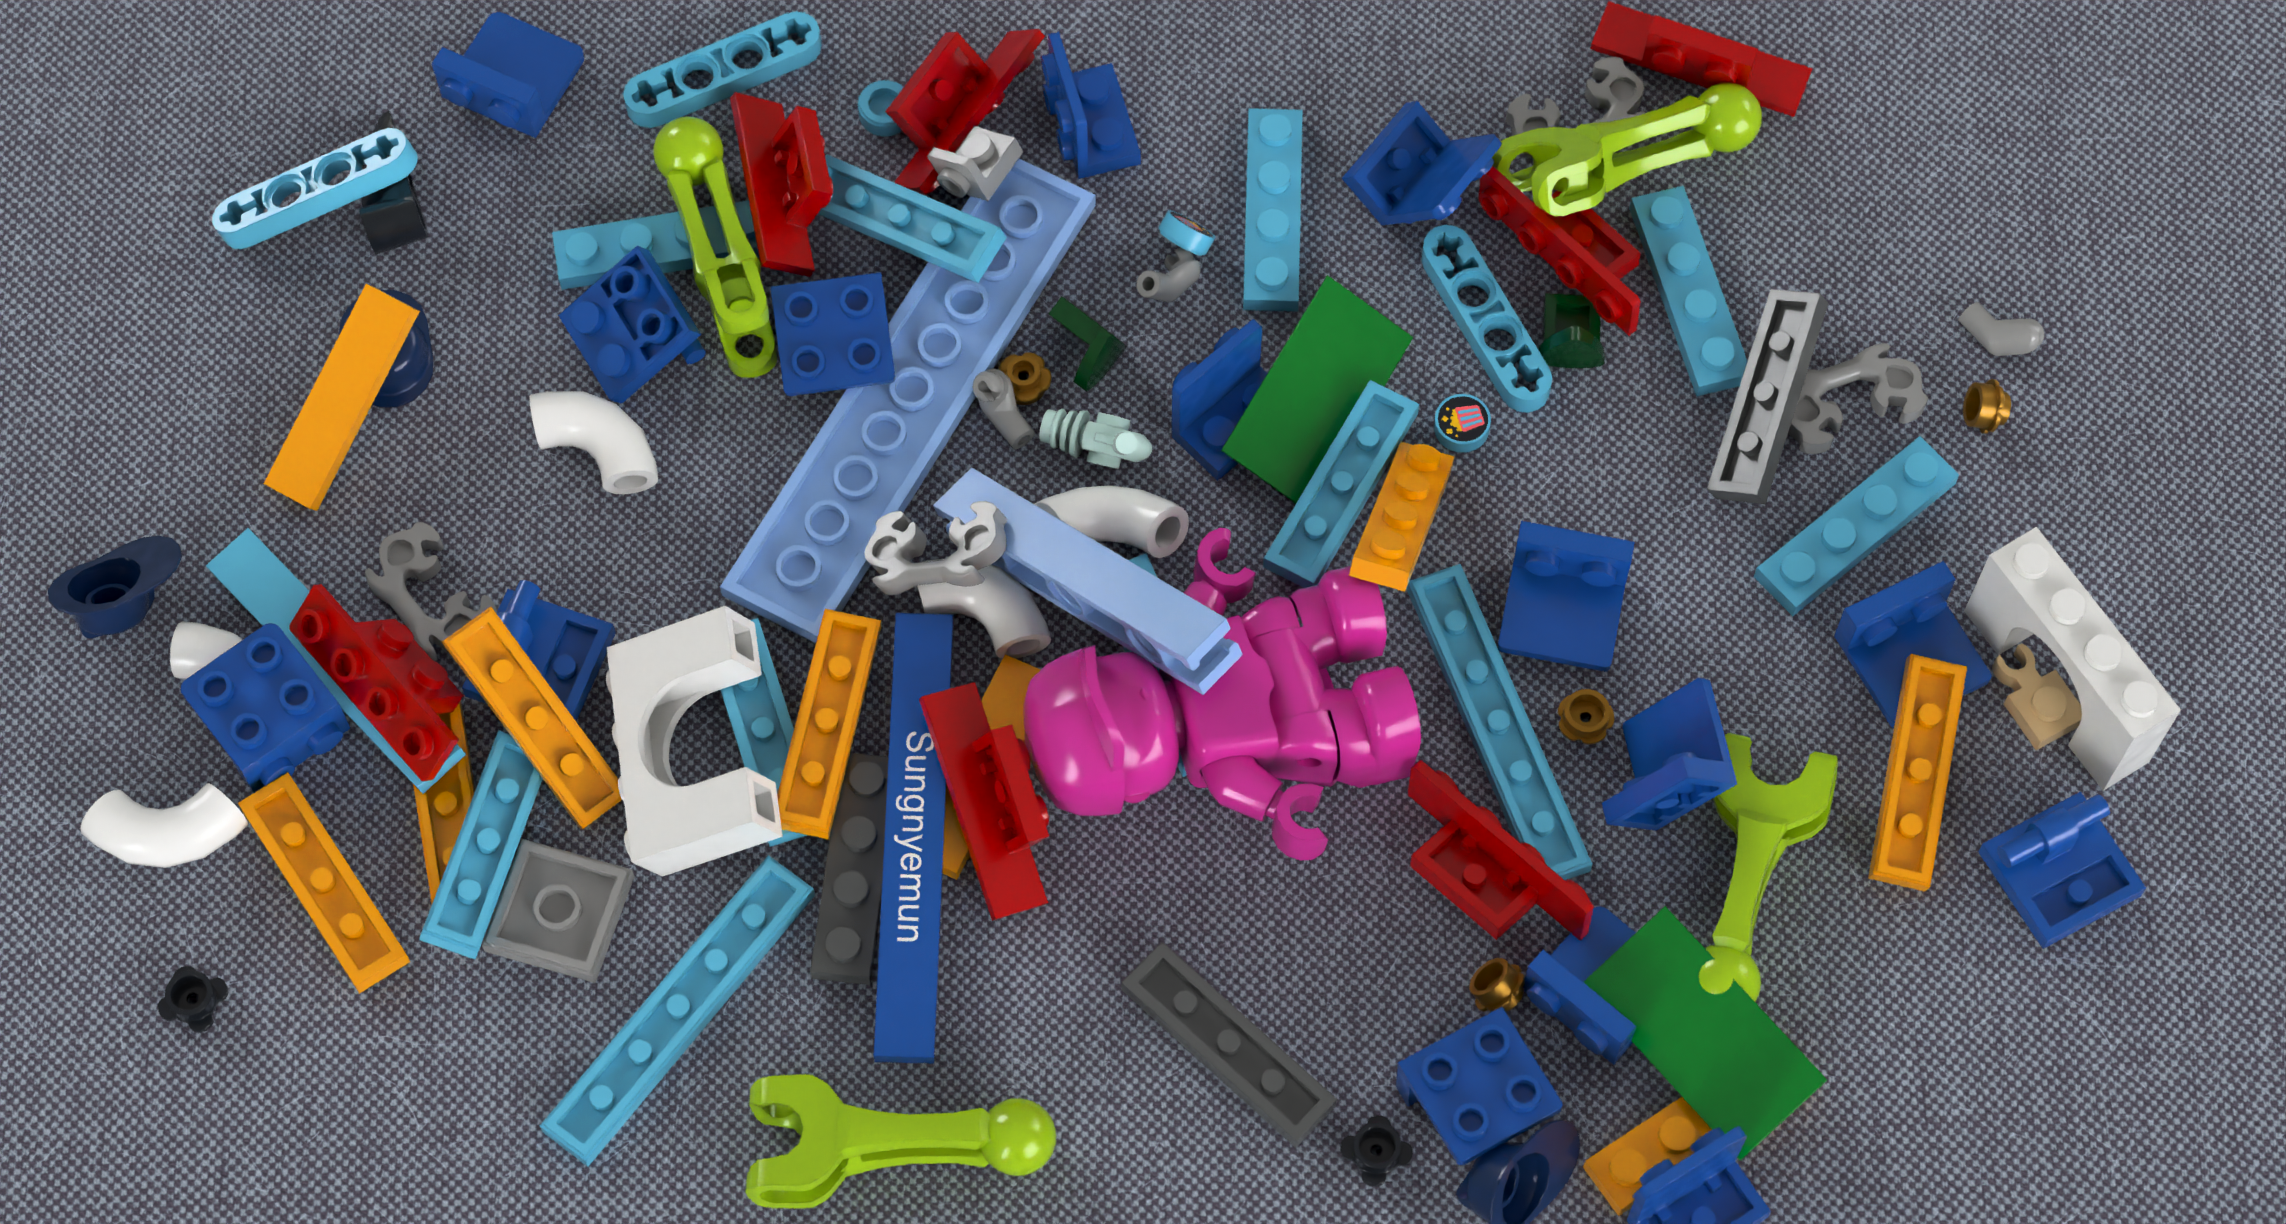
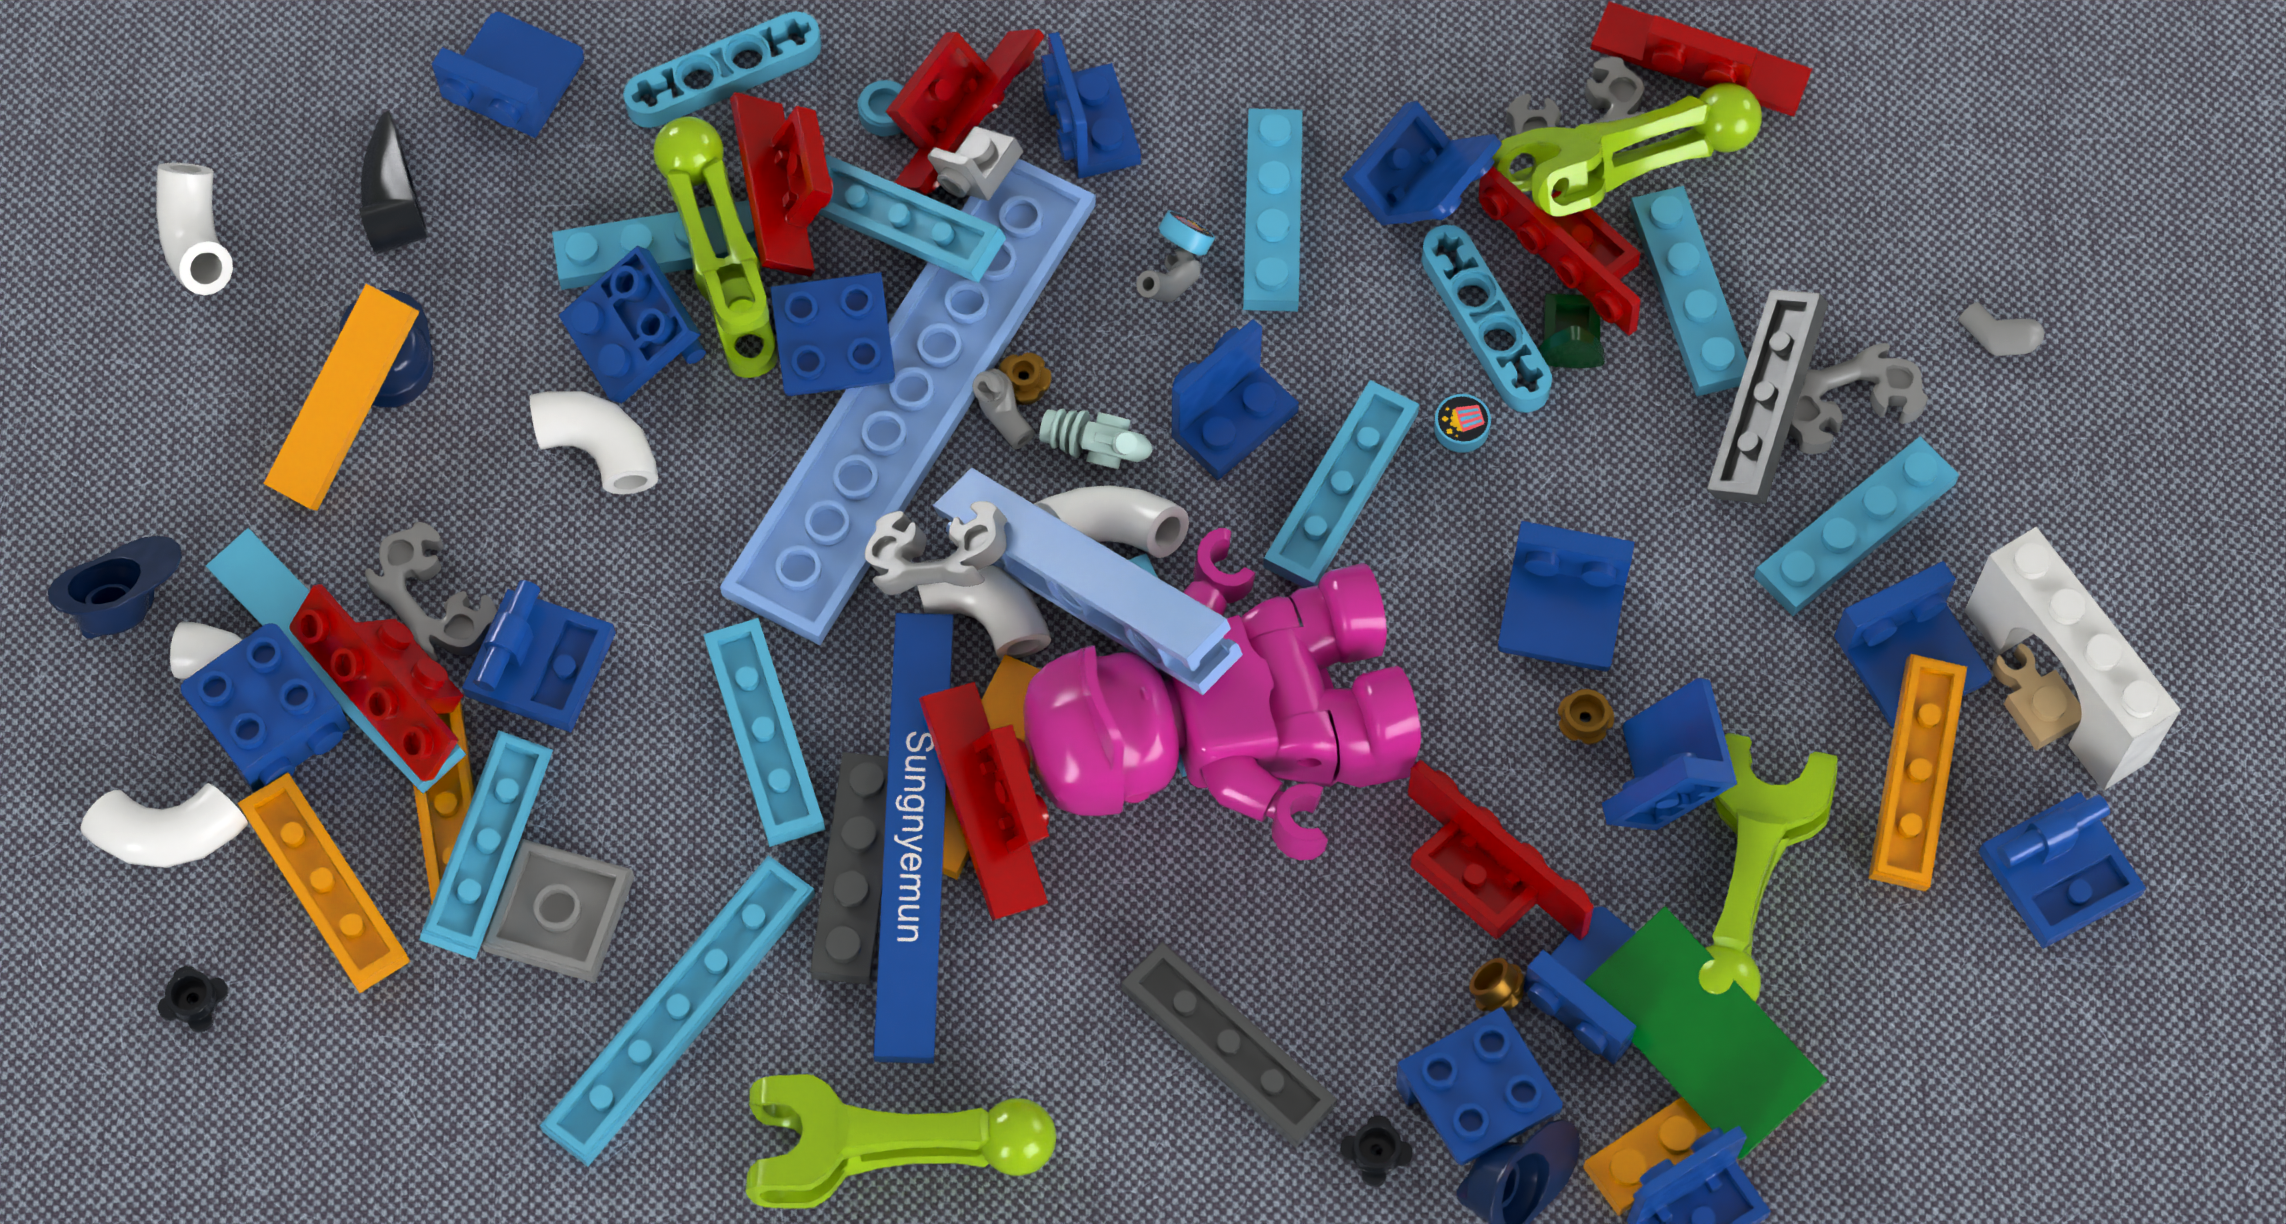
(189, 229): none -> white cylinder
(316, 194): medium azure beam -> none
(534, 717): light orange tile -> none
(651, 688): white arch -> none
(827, 722): light orange tile -> none
(1103, 346): dark green tile -> none
(1314, 388): green piece -> none
(1402, 516): light orange plate -> none
(1497, 720): medium azure tile -> none
(1986, 406): pearl gold plate -> none

